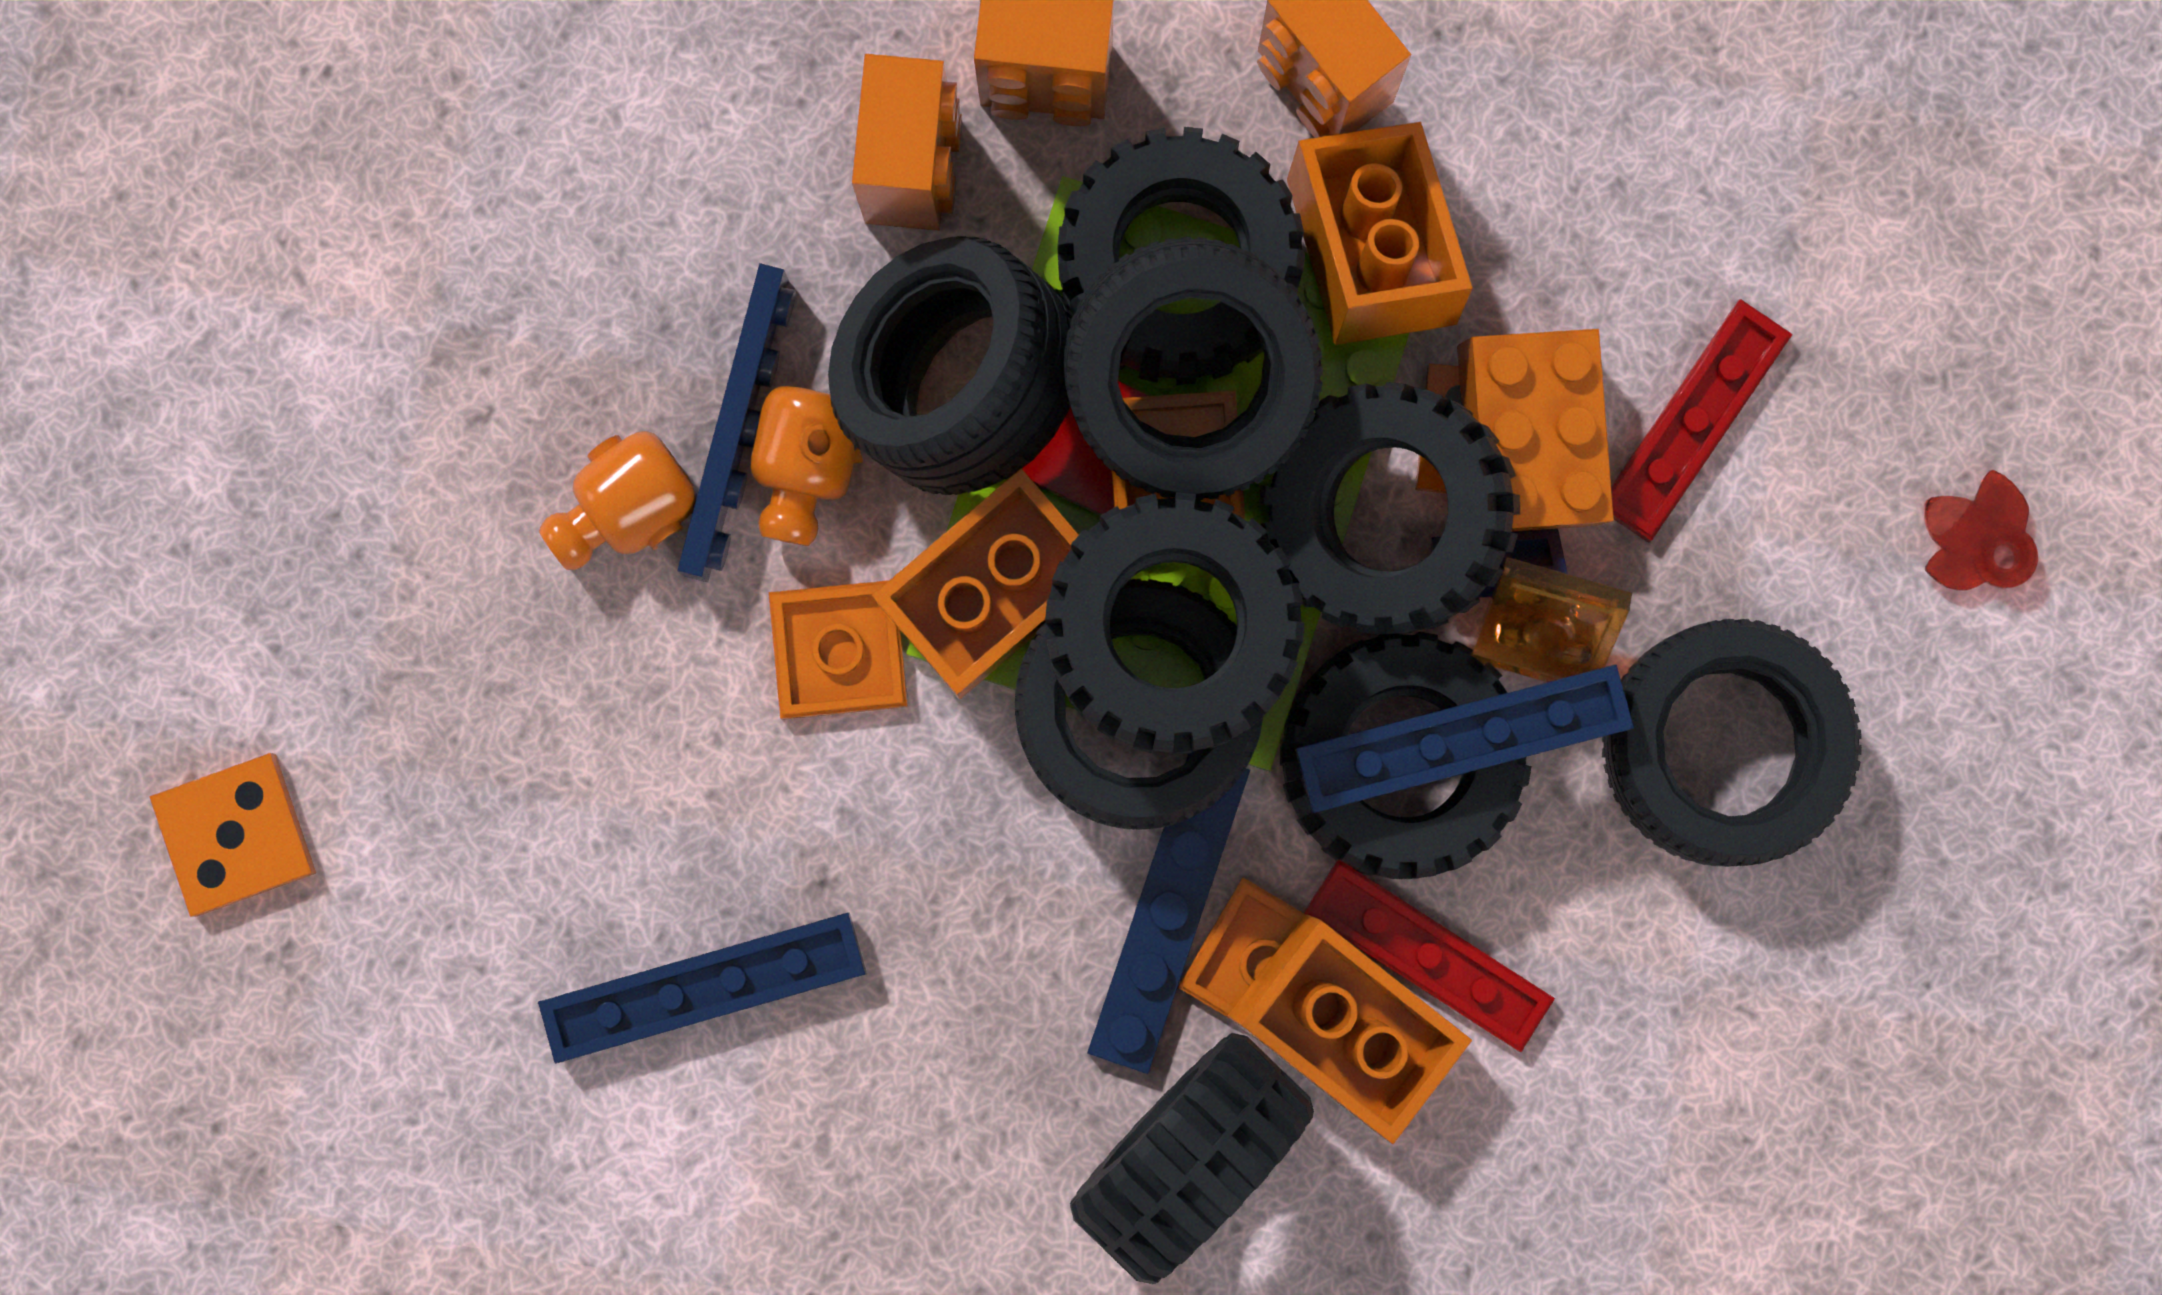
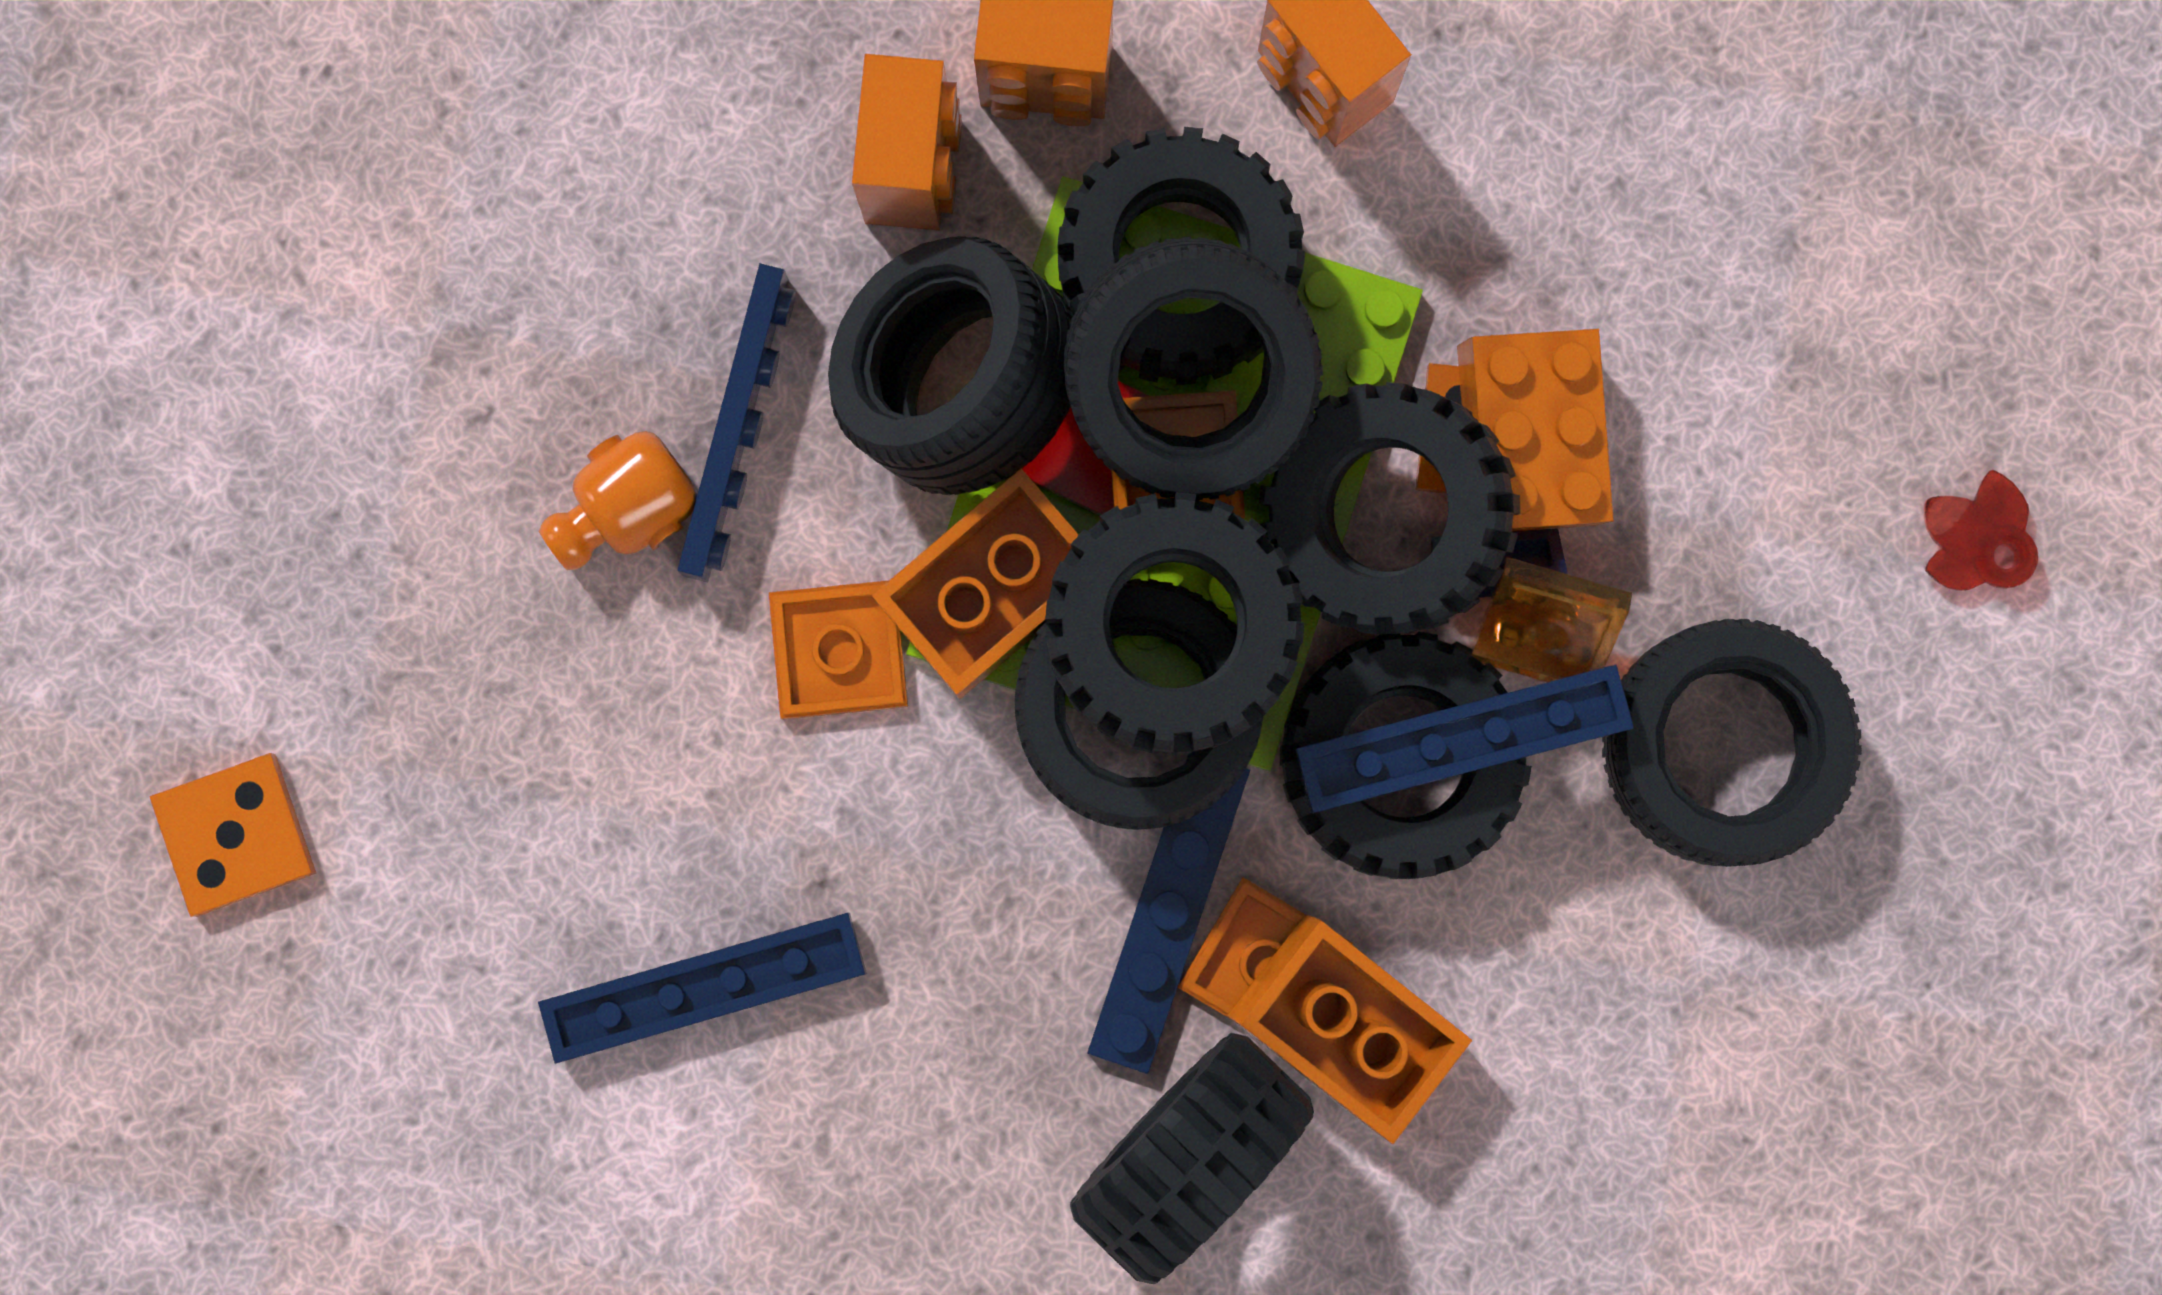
(802, 459): orange piece -> none
(1378, 233): orange brick -> none
(1429, 956): red tile -> none
(1696, 419): red tile -> none

